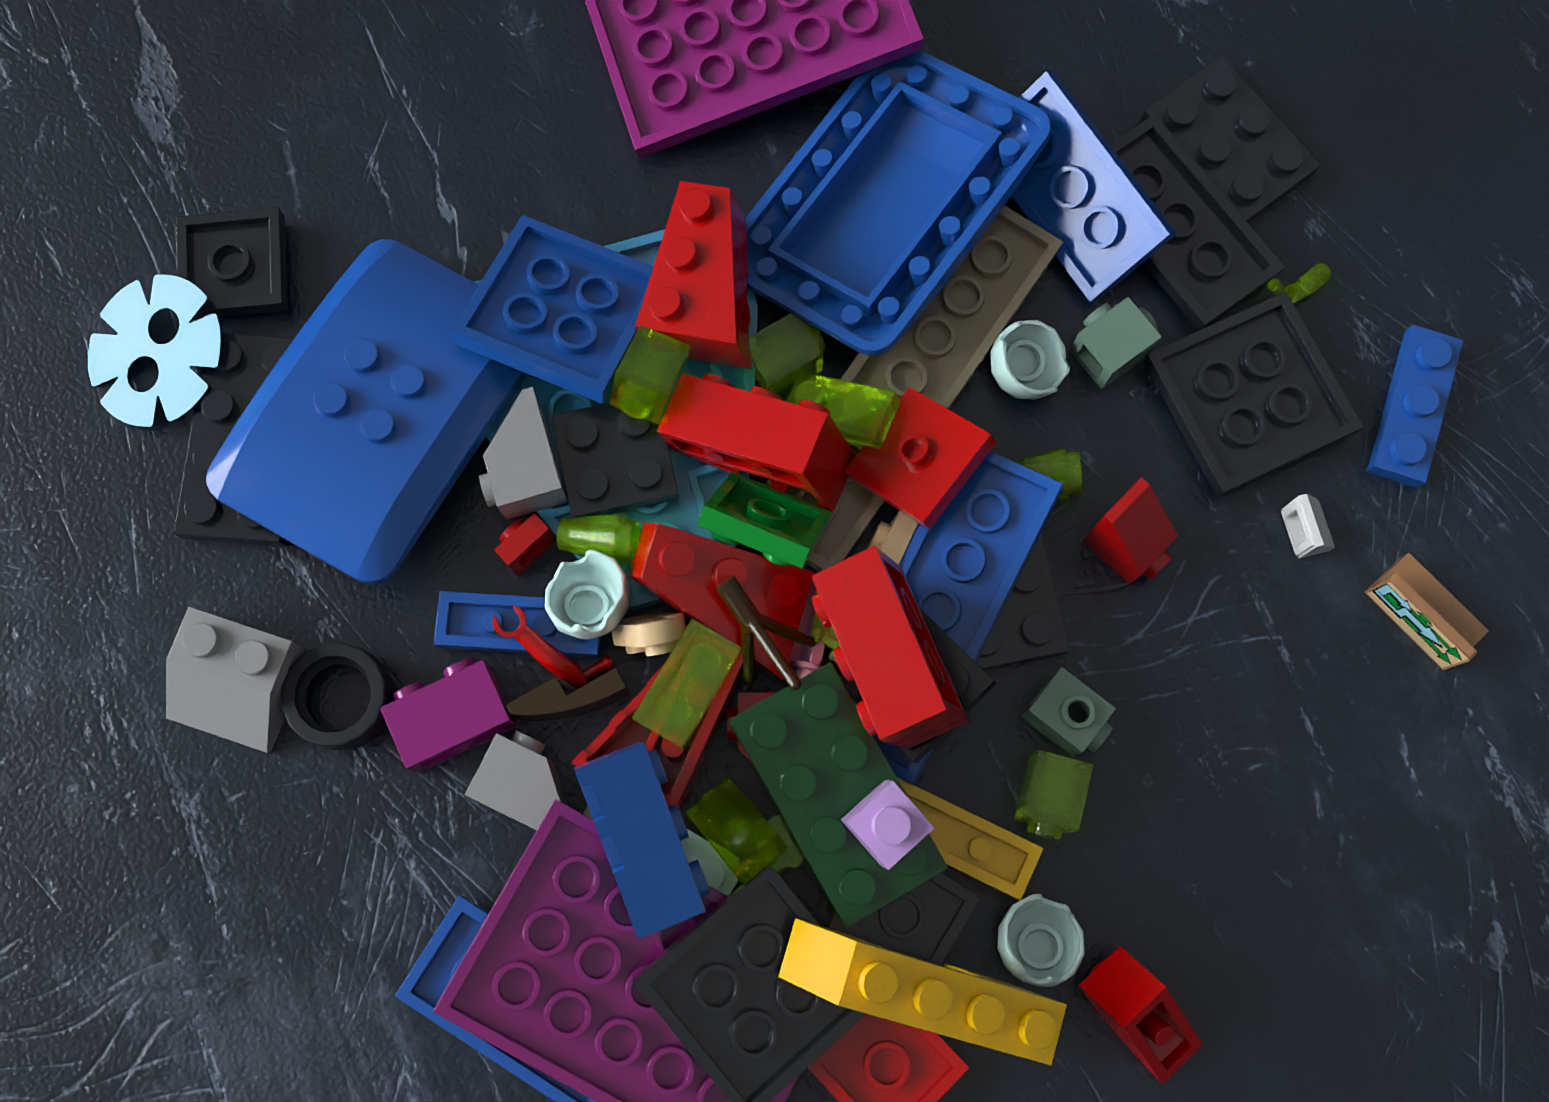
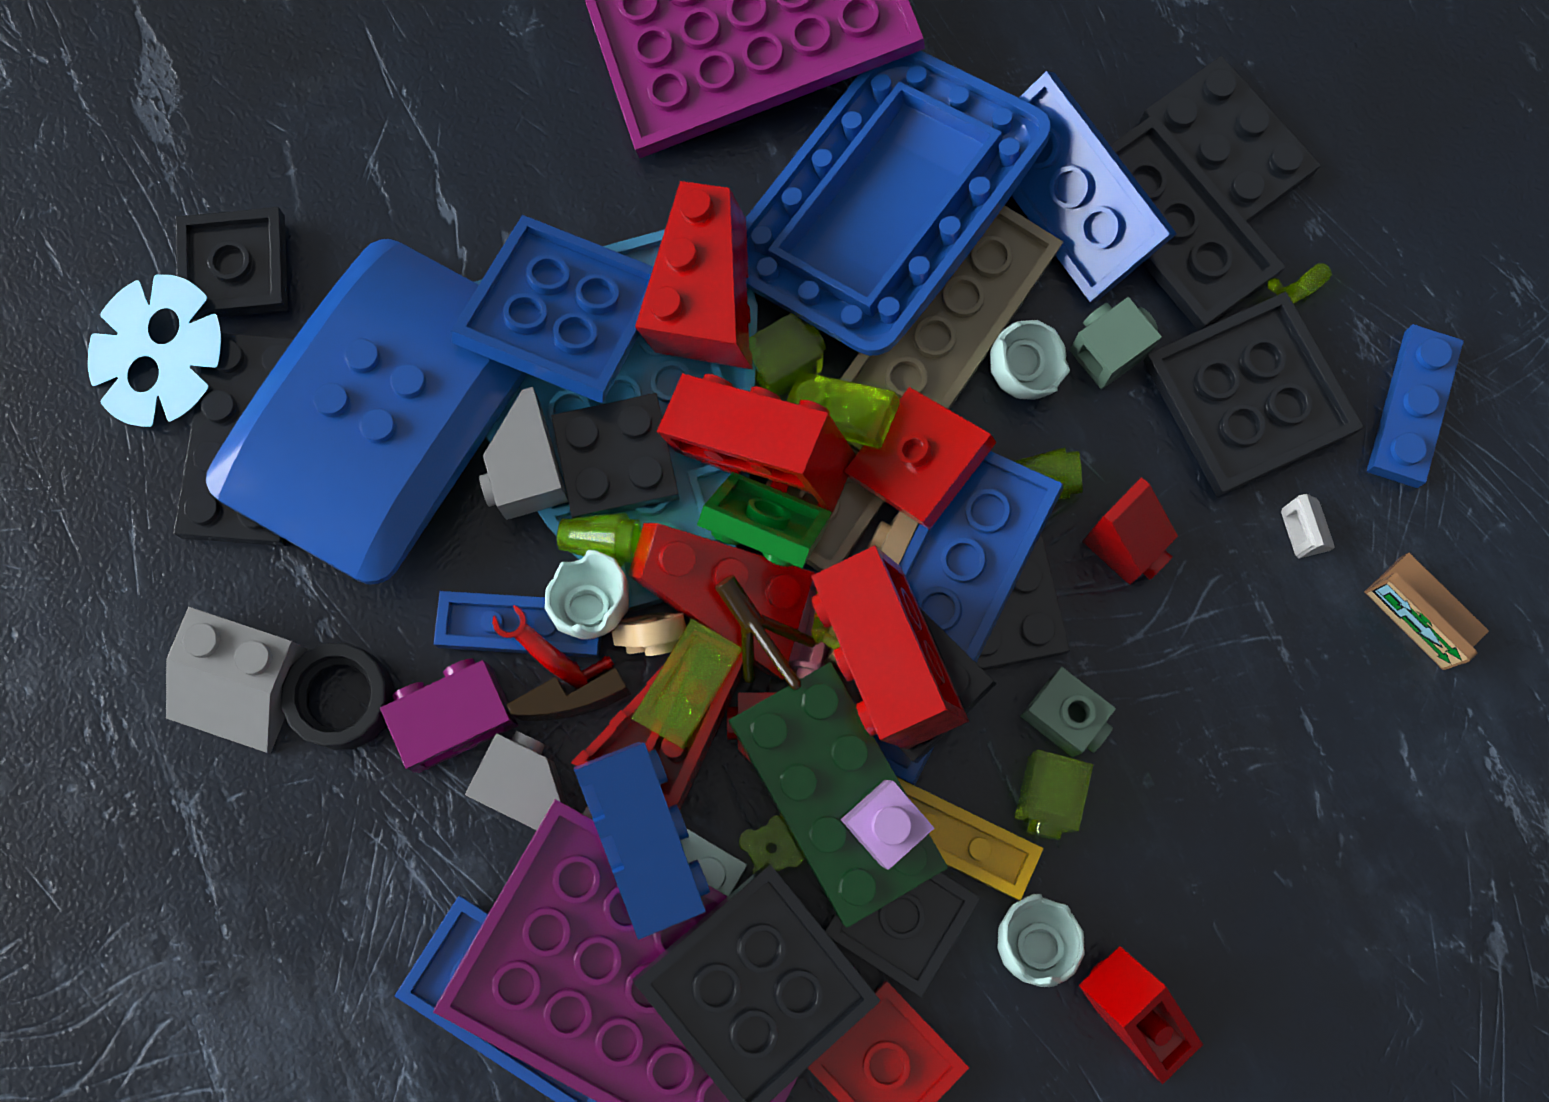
(524, 543): red plate -> none
(649, 375): clear neon green brick -> none
(736, 830): clear neon green plate -> none
(922, 993): yellow arch -> none

